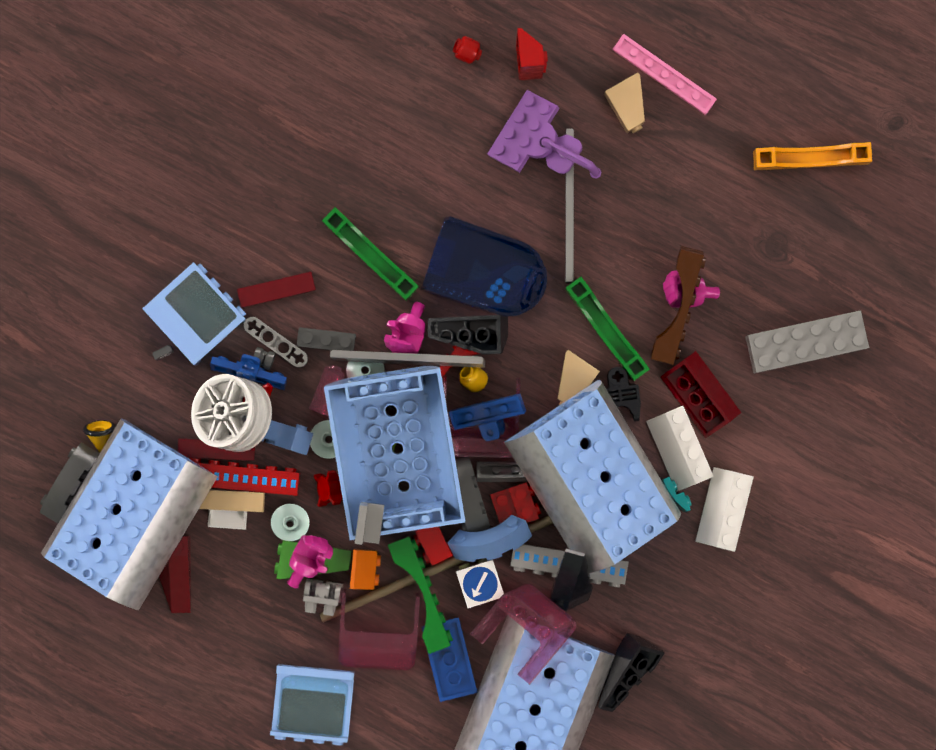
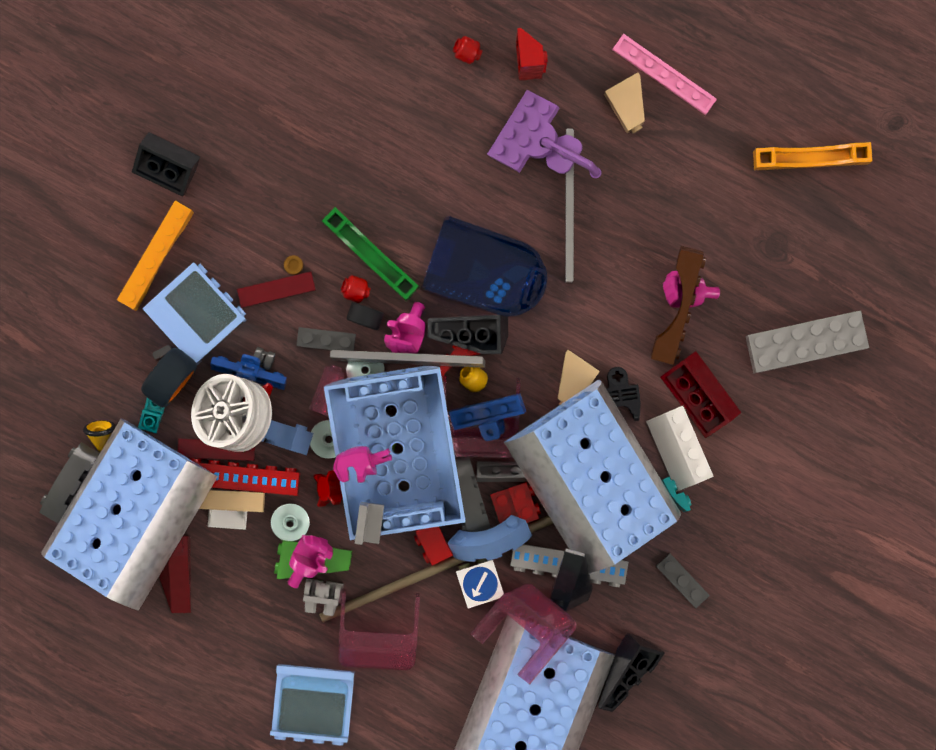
(151, 416): none -> teal slope
(160, 245): none -> light orange arch
(165, 164): none -> black slope
(169, 377): none -> black wheel
(278, 339): light grey beam -> none
(293, 265): none -> pearl gold tile
(355, 289): none -> red head
(361, 460): none -> dark pink piece
(364, 569): orange slope -> none
(365, 316): none -> black tyre
(434, 633): green arch -> none
(452, 665): blue plate -> none
(606, 329): green arch -> none
(682, 580): none -> dark grey plate
(724, 509): white slope -> none

